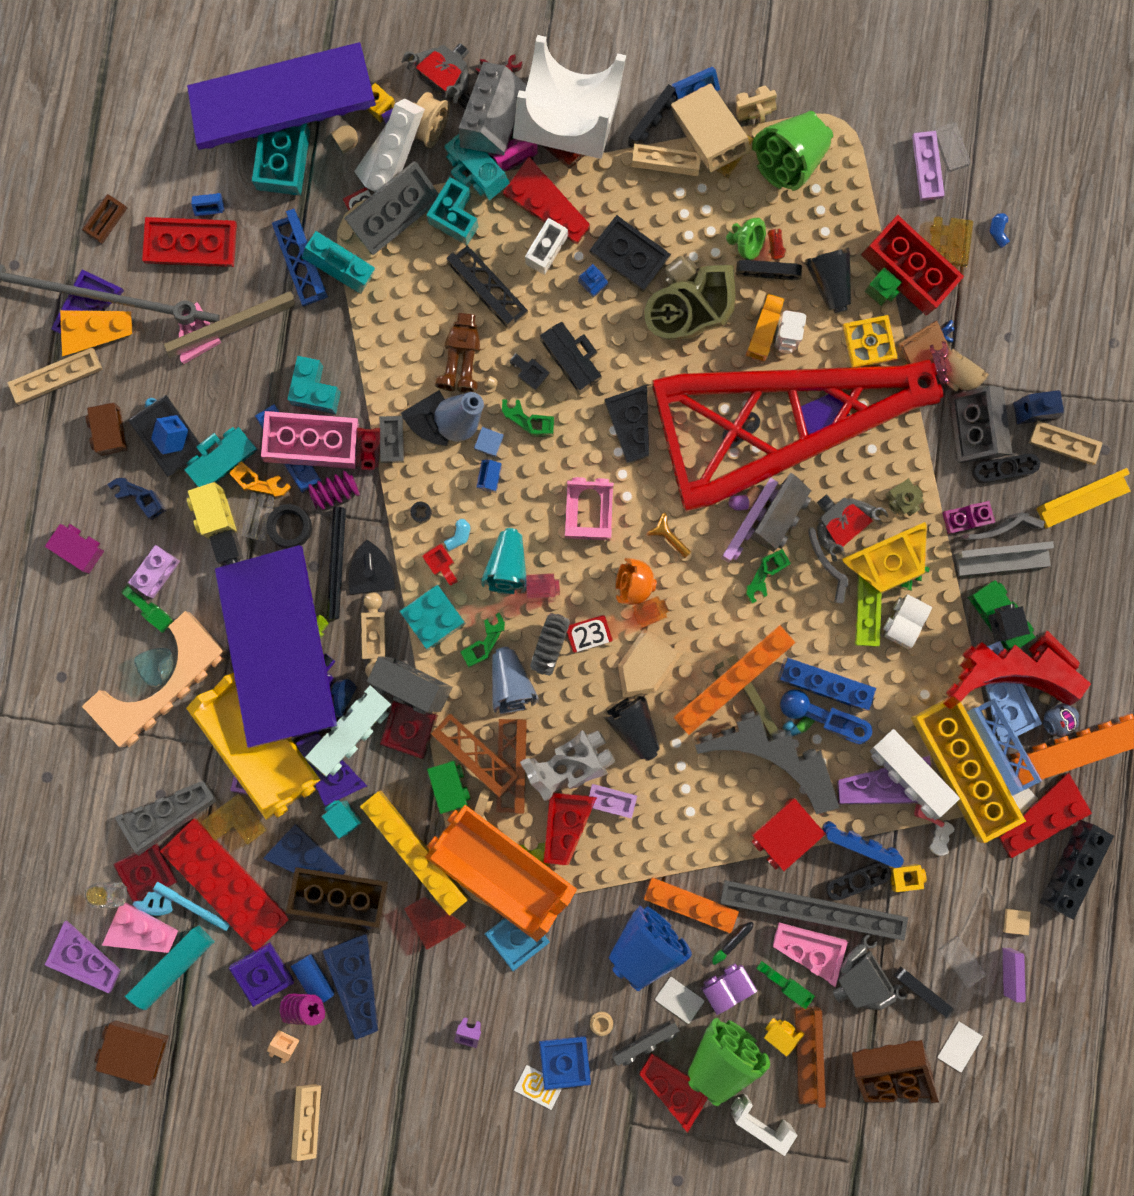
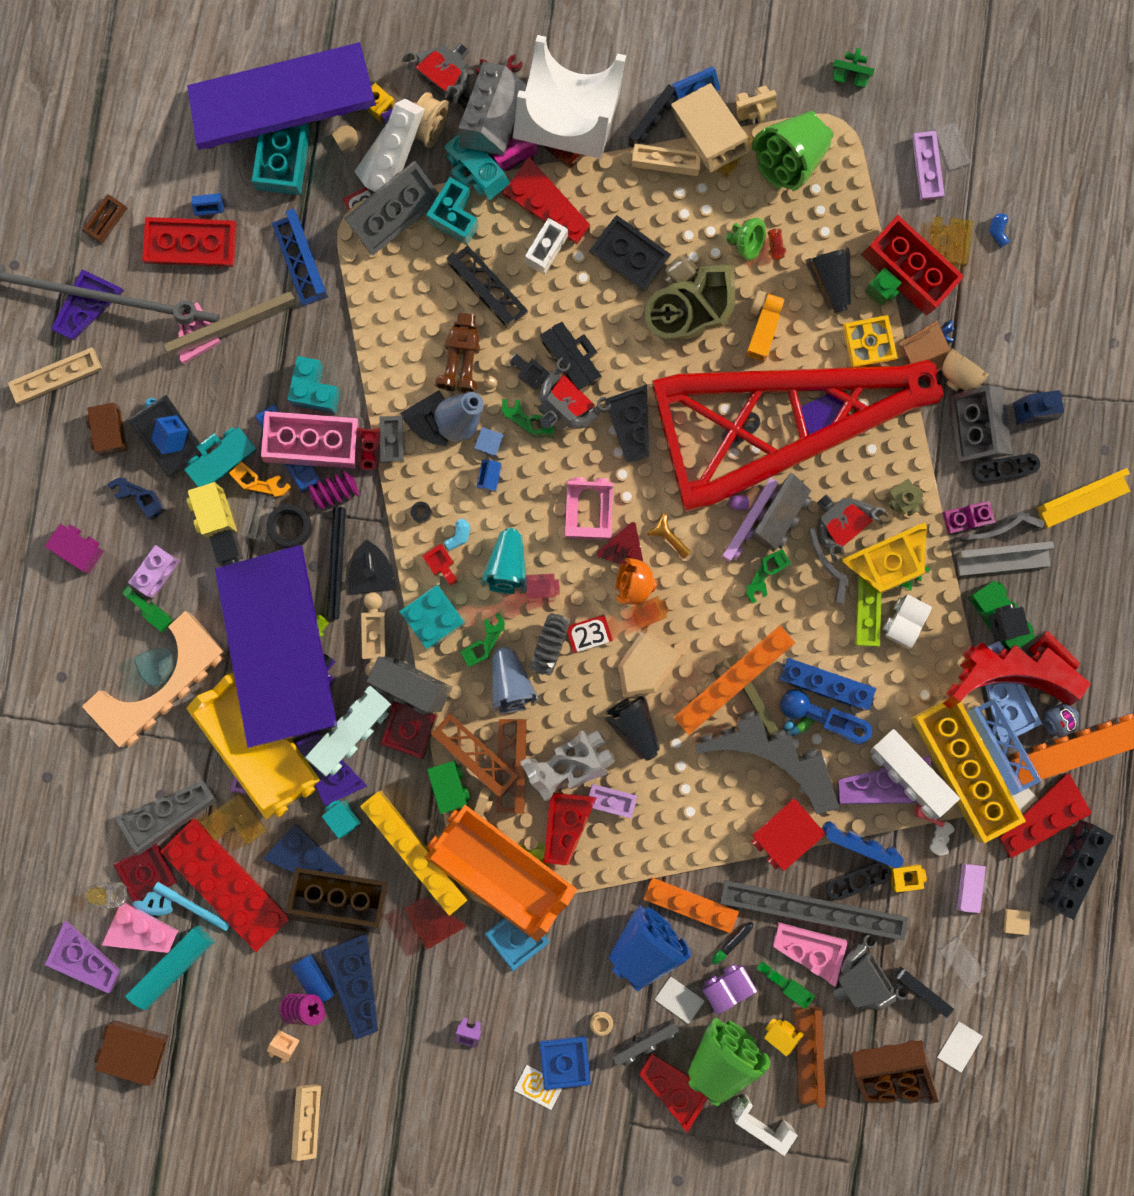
(91, 328): light orange wing -> none
(261, 974): dark purple tile -> none
(338, 262): teal piece -> none
(343, 692): dark blue tile -> none
(565, 404): none -> dark grey torso
(592, 280): blue piece -> none
(622, 546): none -> dark red piece
(769, 270): black beam -> none
(789, 331): white brick -> none
(862, 72): none -> green hips
(942, 366): clear pink plate -> none
(971, 888): none -> lavender slope
(1014, 975): medium lavender tile -> none
(1065, 443): tan plate -> none

